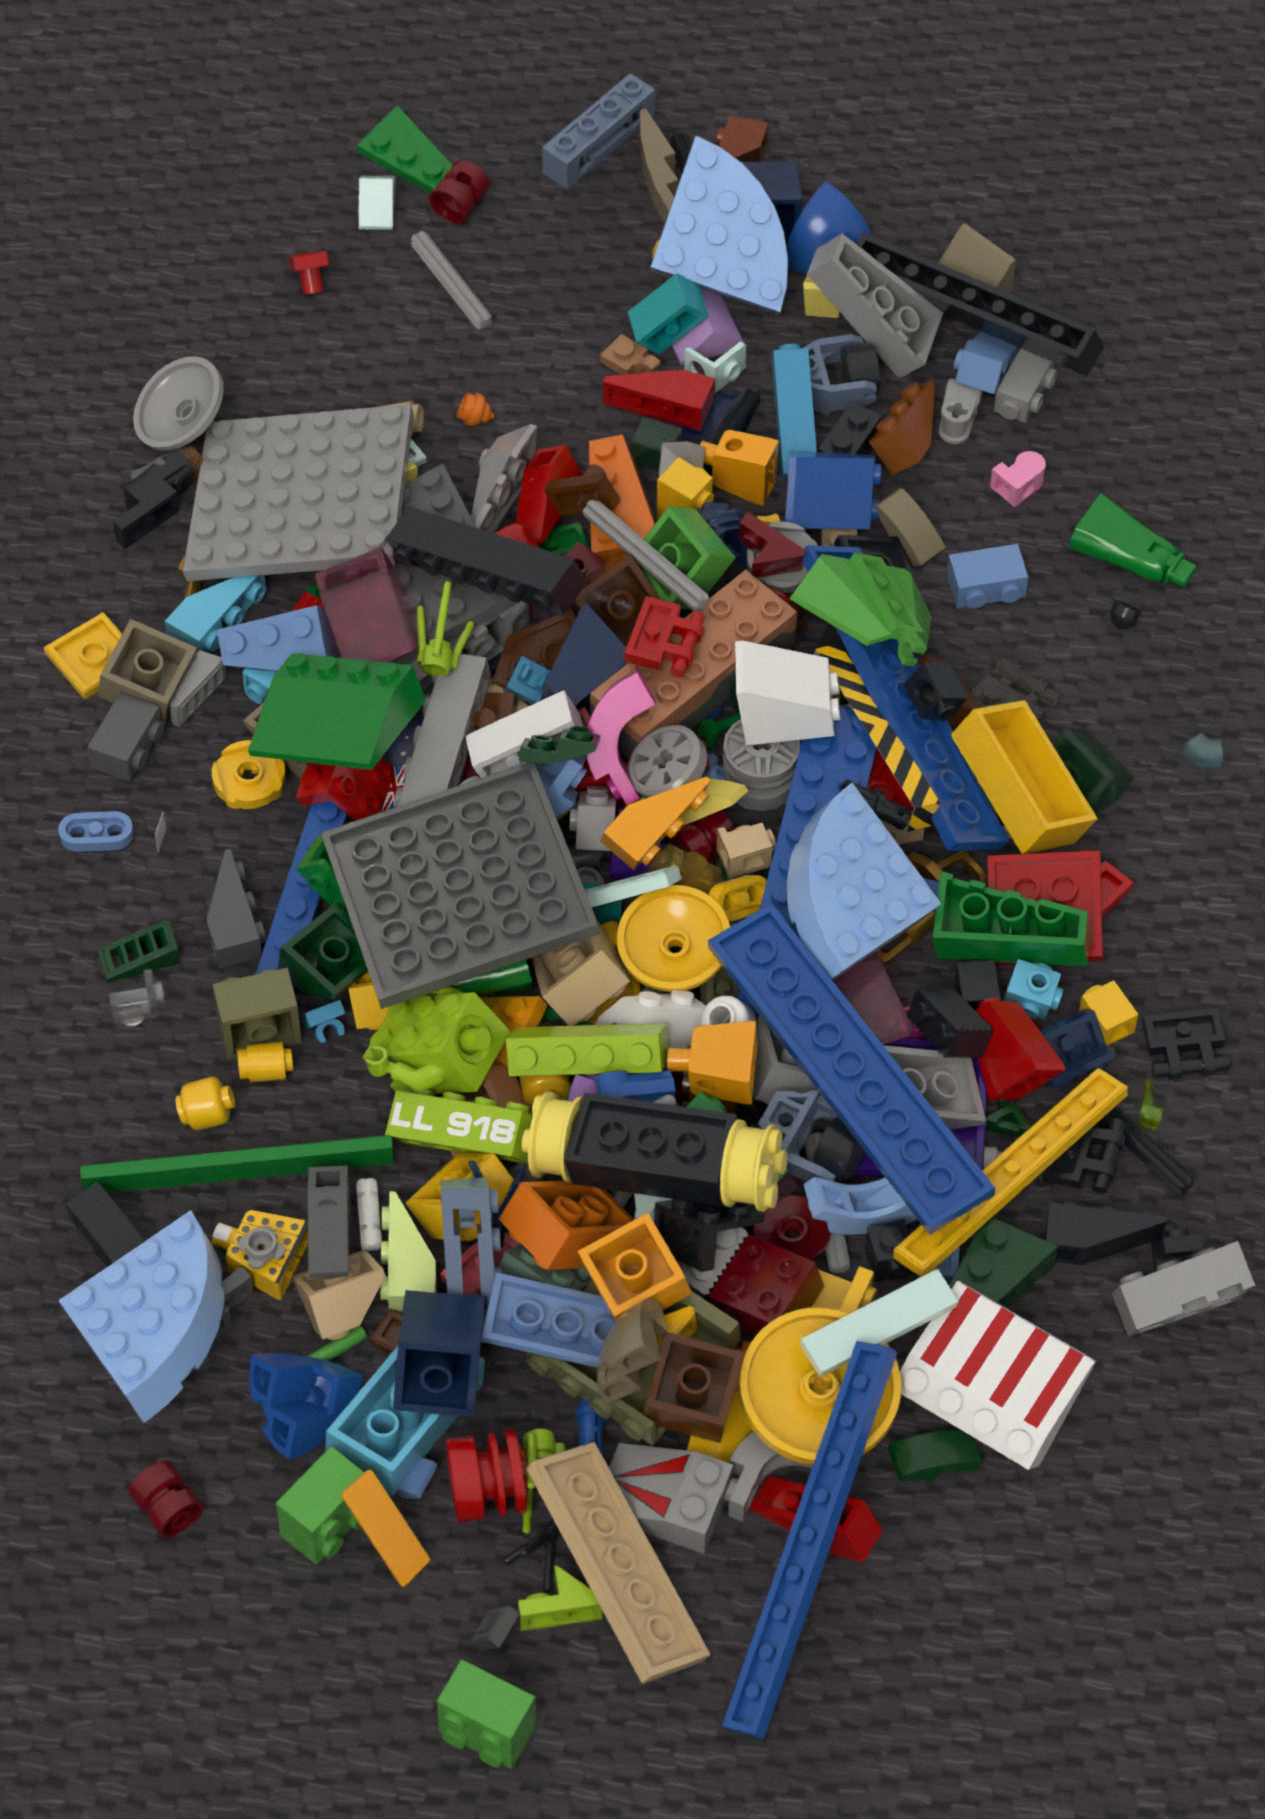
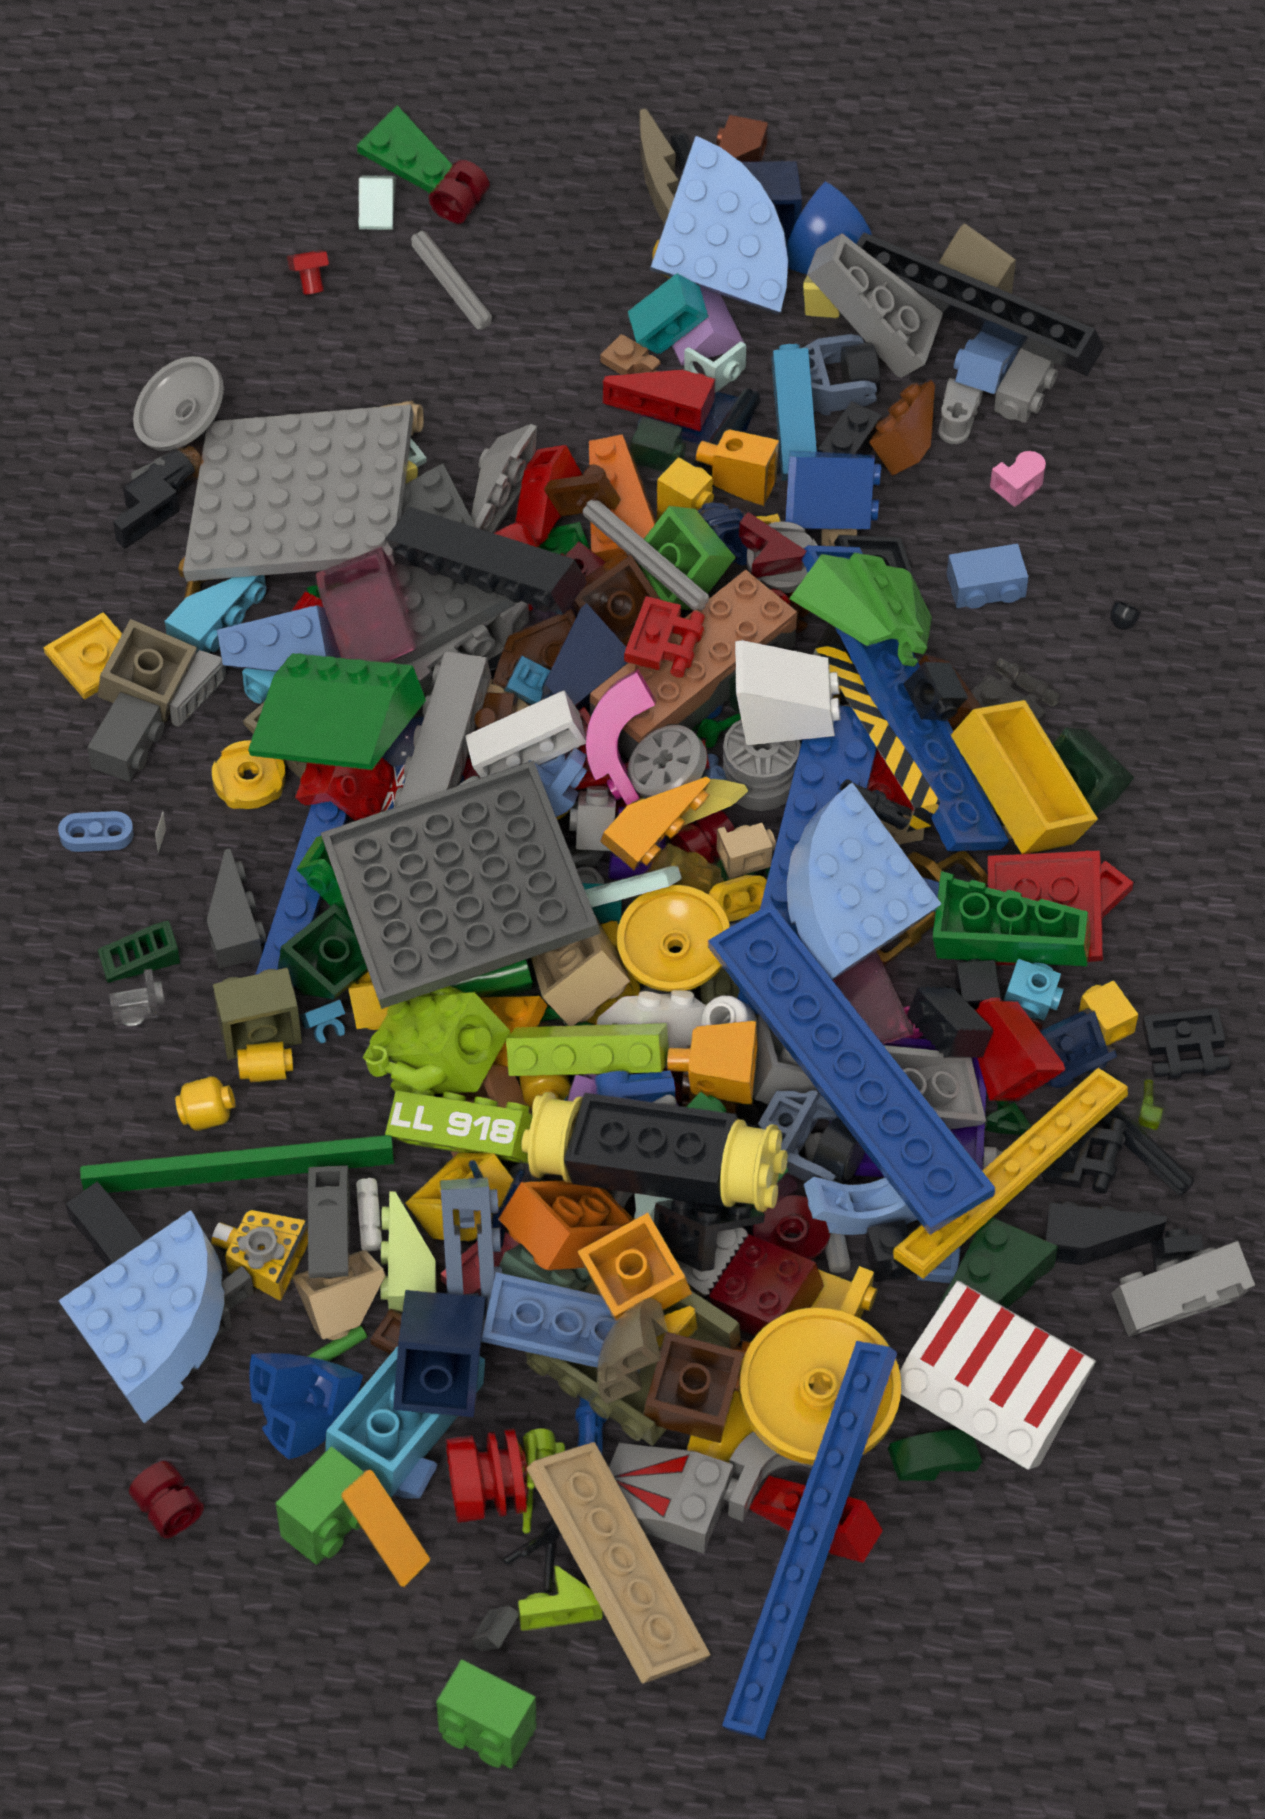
(437, 657): lime plant -> none
(474, 410): orange plate -> none
(572, 744): dark green slope -> none
(597, 131): sand blue brick -> none
(687, 451): light grey slope -> none
(879, 1321): light aqua tile -> none
(906, 520): dark tan slope -> none
(1120, 539): green piece -> none
(1204, 753): clear light blue piece -> none

